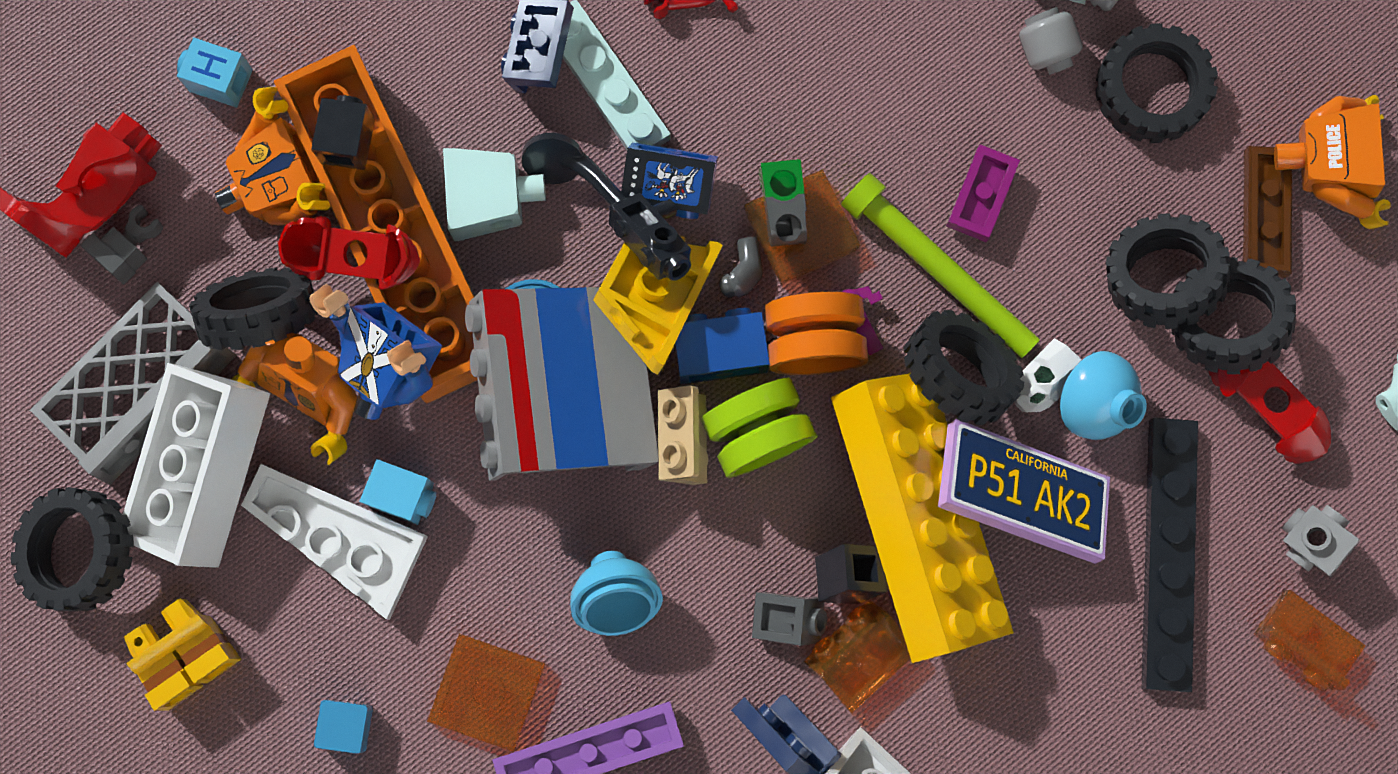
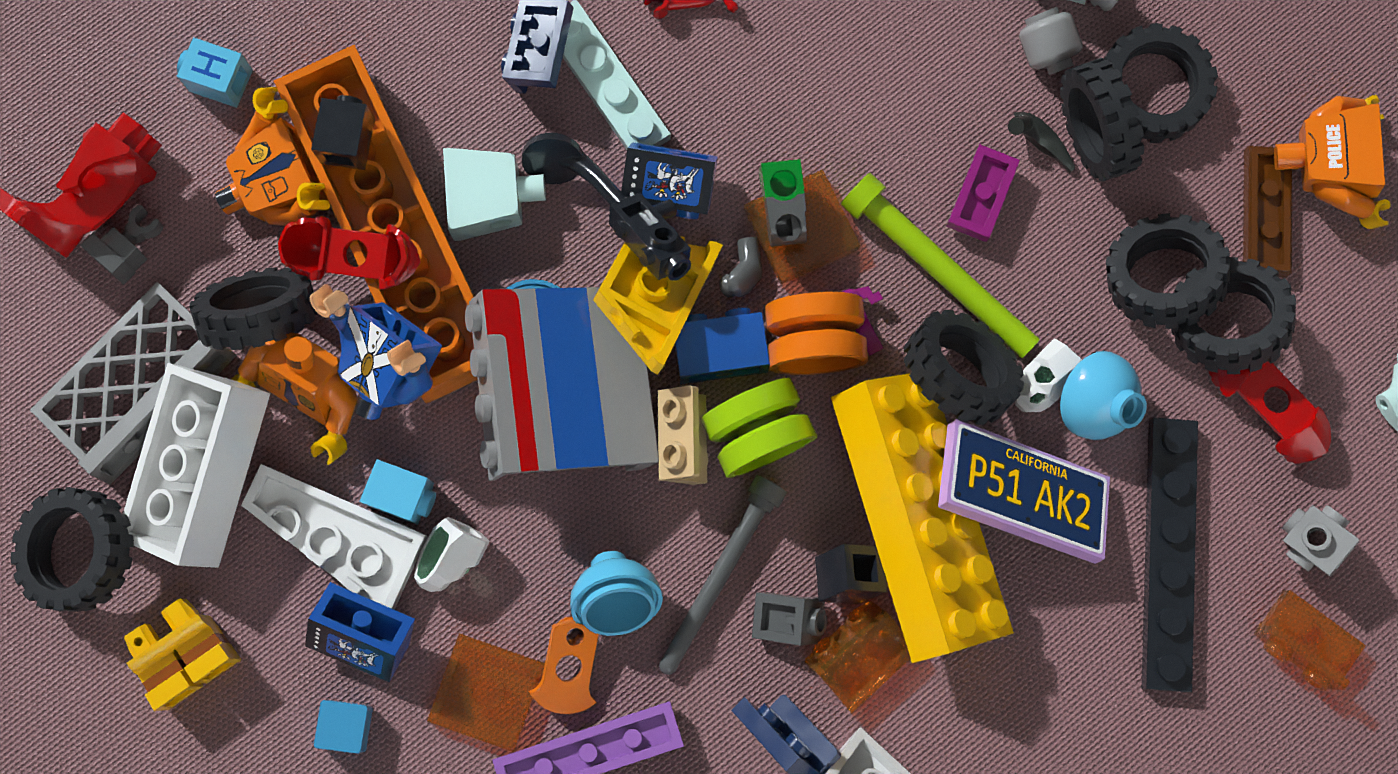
(359, 632): none -> blue brick
(448, 554): none -> white rock
(571, 694): none -> orange piece
(762, 500): none -> dark grey piece
(1041, 137): none -> pearl dark grey bar
(1102, 119): none -> black tyre

